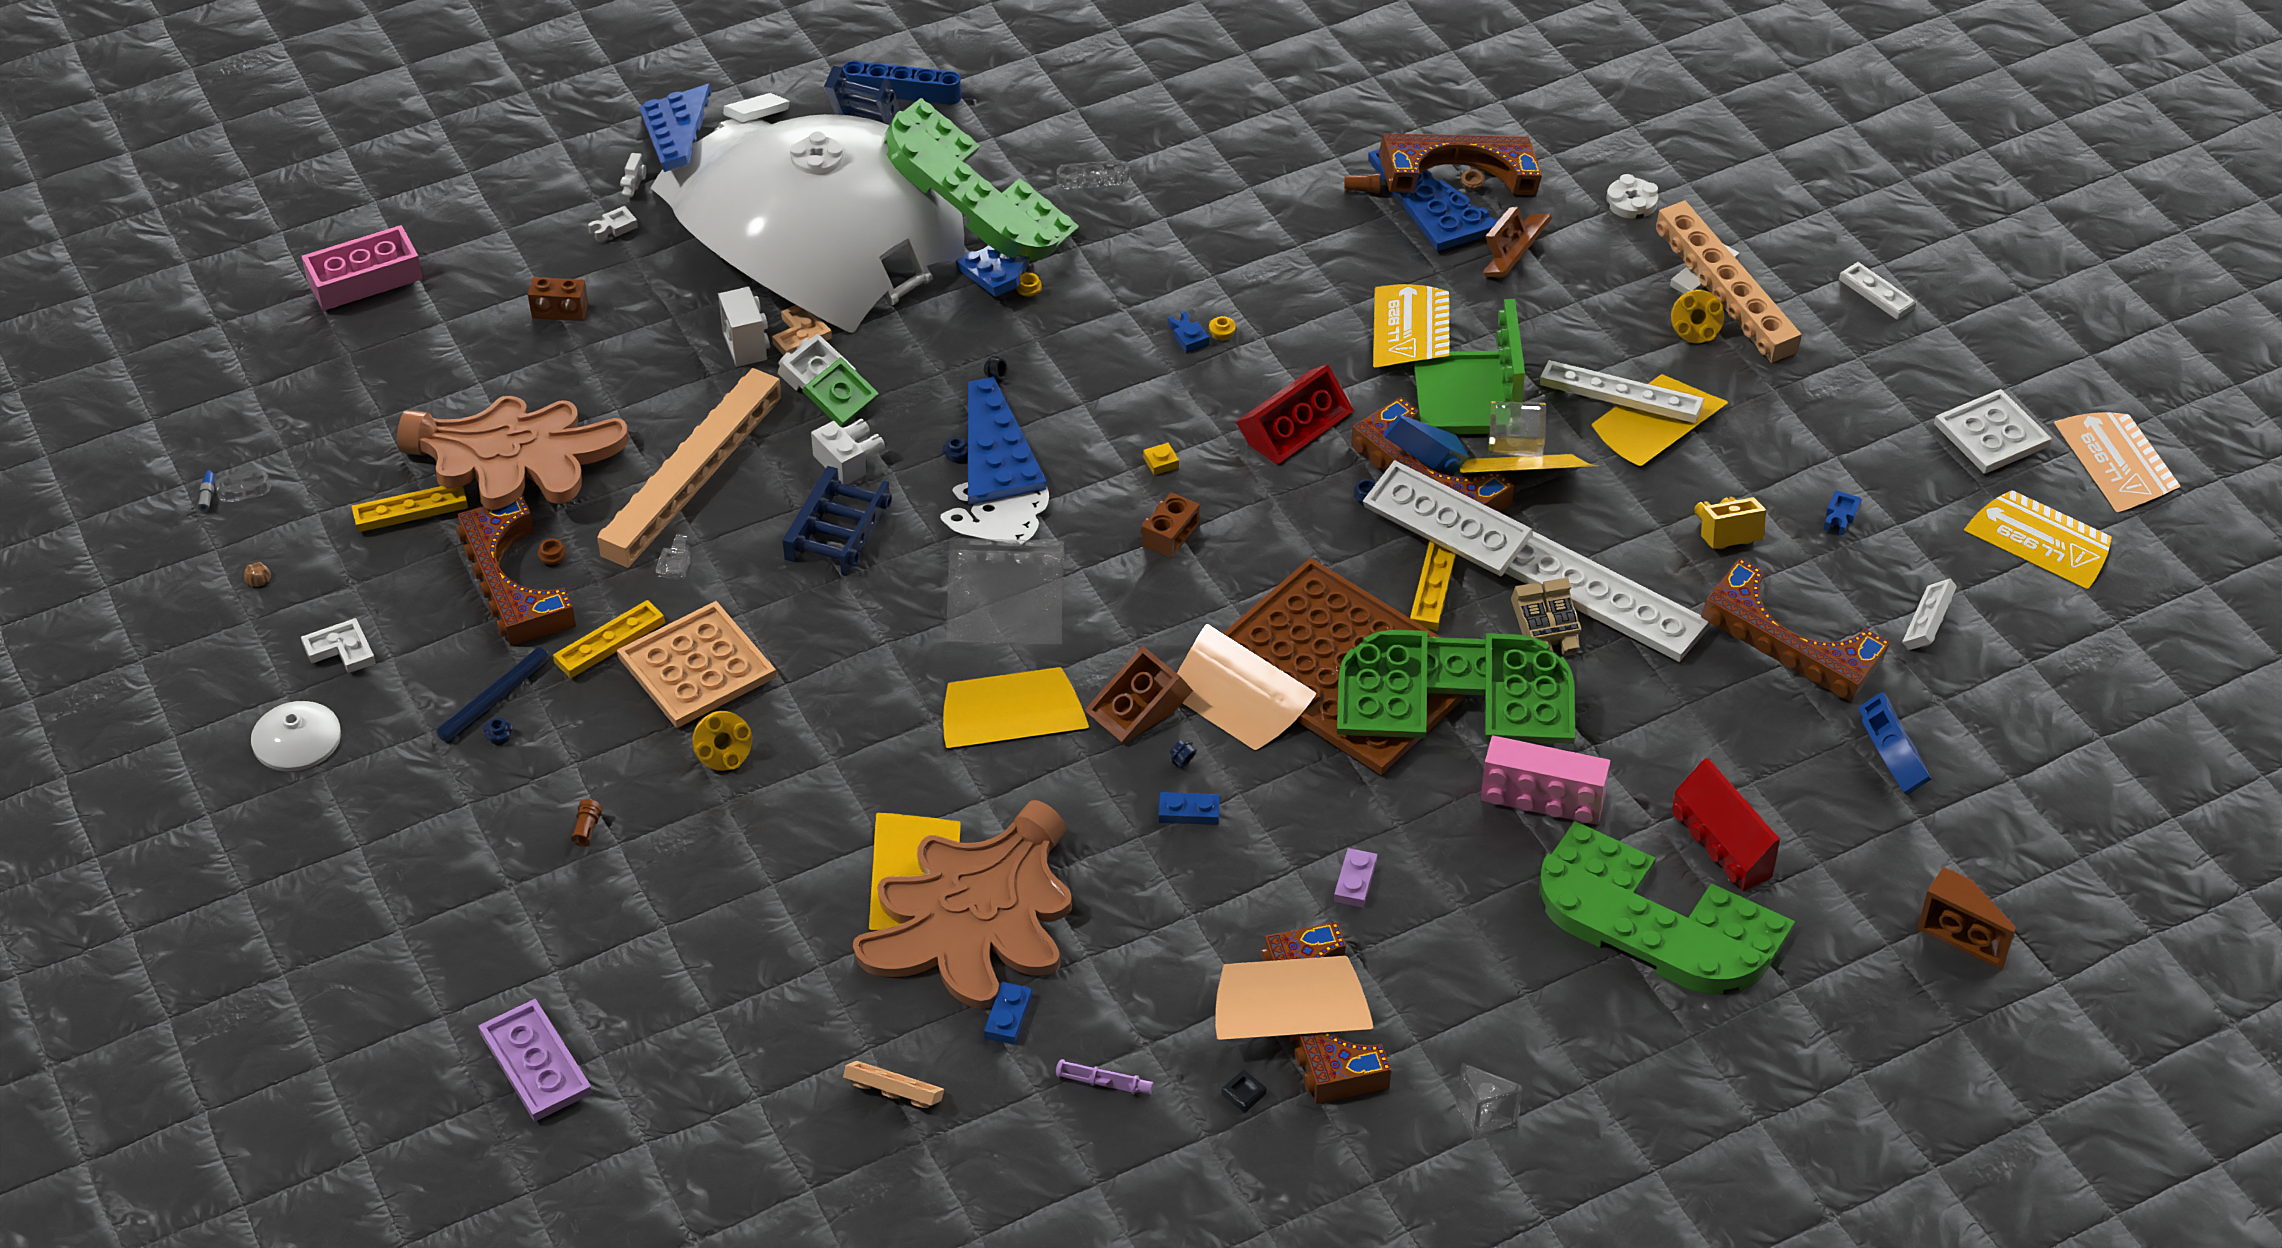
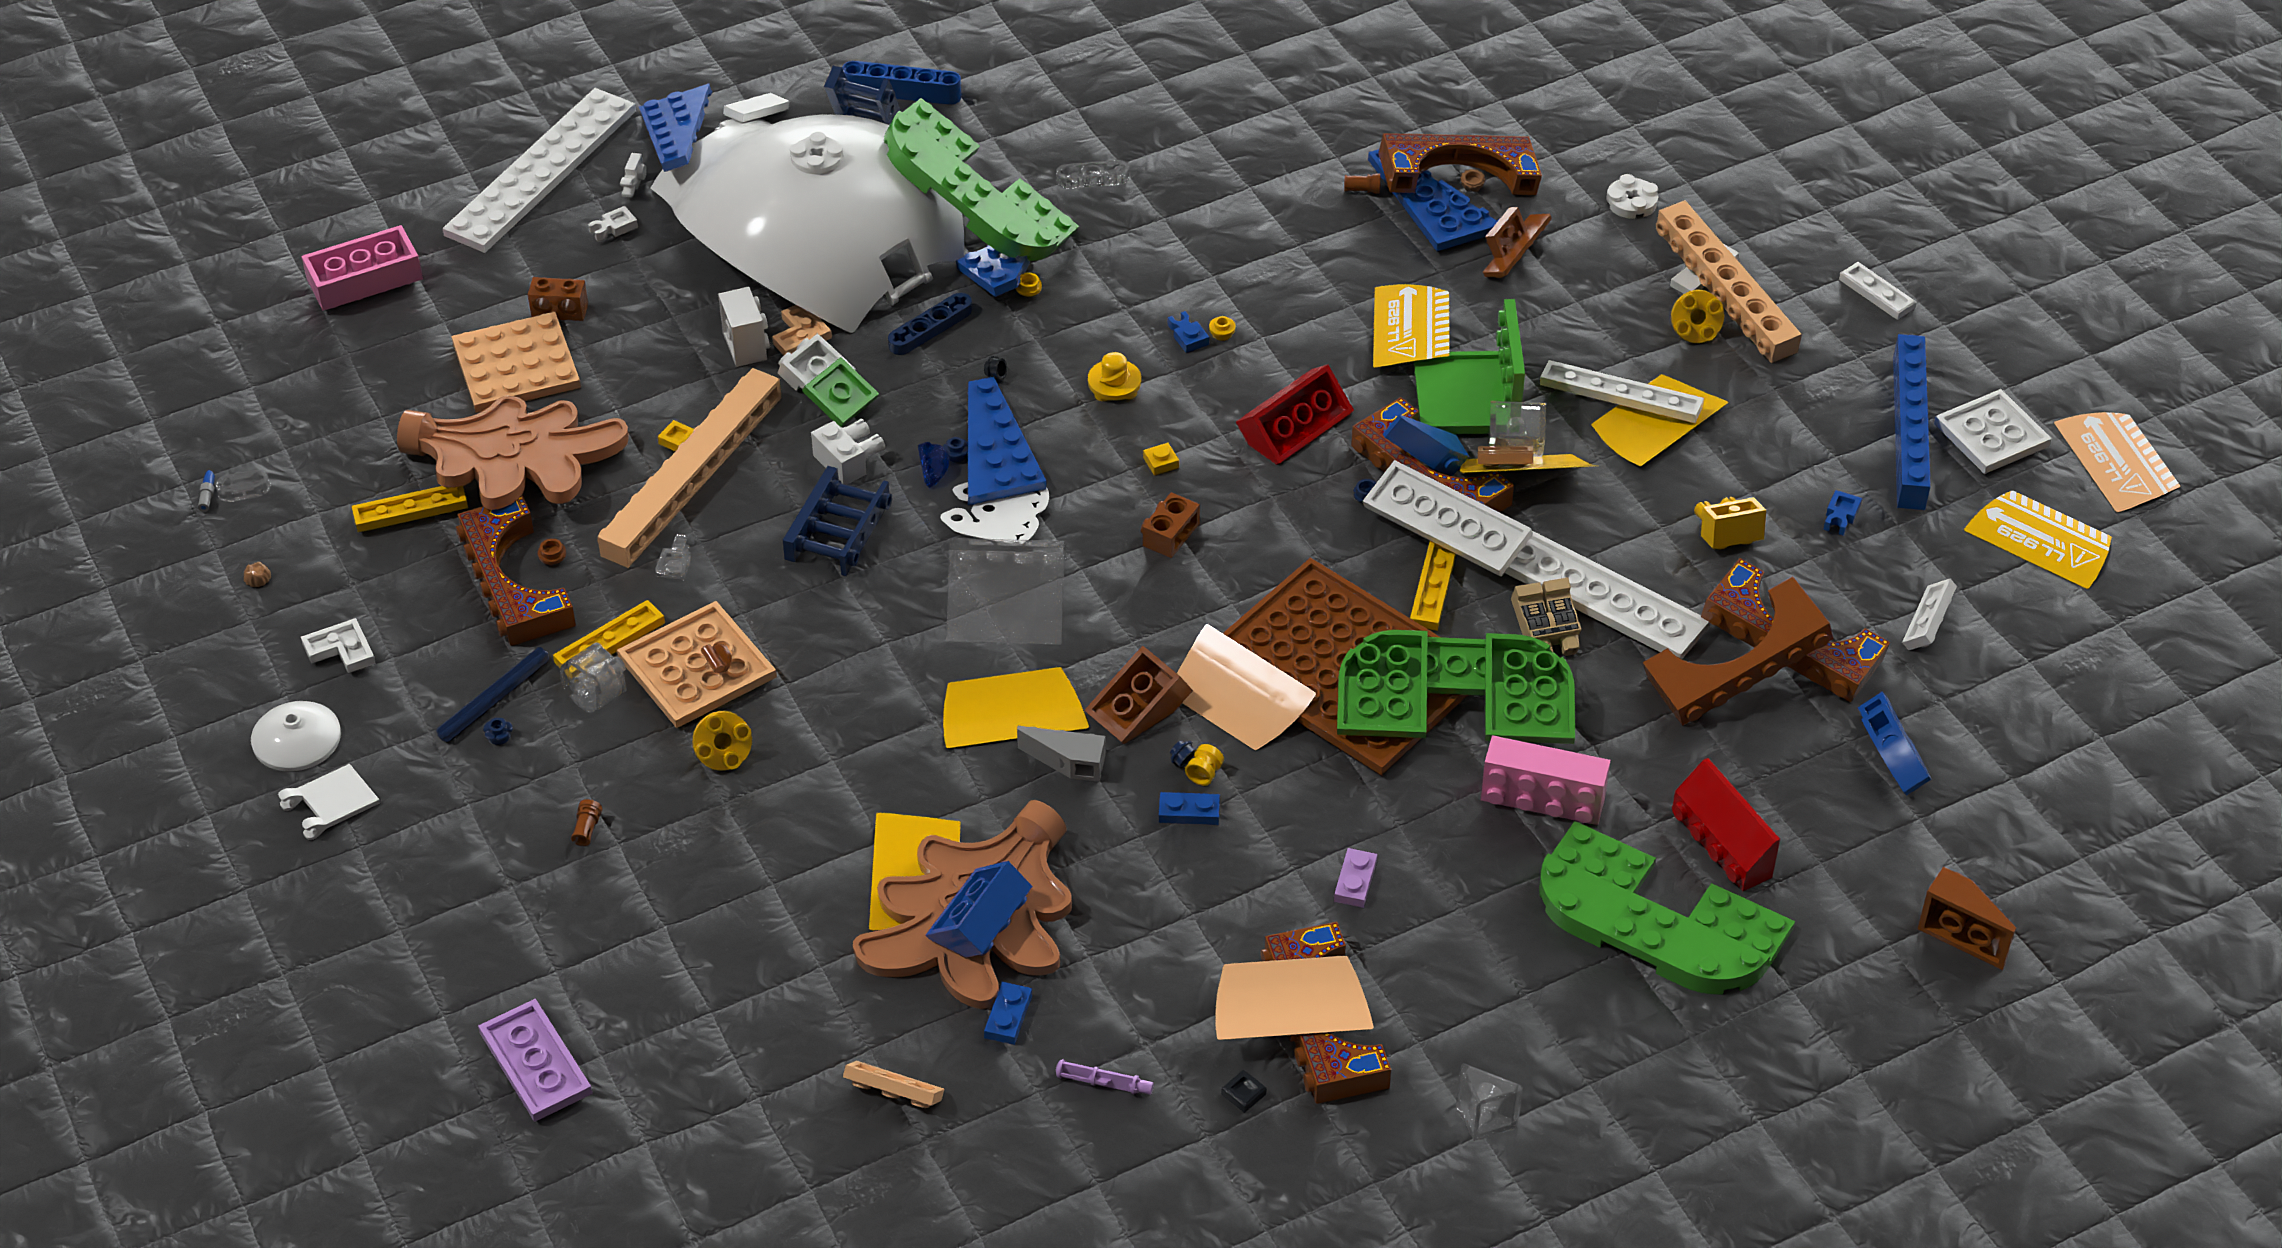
(331, 799): none -> white flag
(516, 360): none -> light nougat plate
(539, 170): none -> white plate
(594, 677): none -> clear brick
(674, 435): none -> yellow plate
(717, 657): none -> dark orange plate
(905, 339): none -> dark blue beam
(933, 462): none -> clear blue tile
(980, 909): none -> blue slope
(1070, 753): none -> light grey slope
(1114, 378): none -> yellow plate
(1204, 764): none -> yellow wheel
(1505, 455): none -> medium nougat plate
(1697, 688): none -> dark orange arch
(1911, 422): none -> blue brick

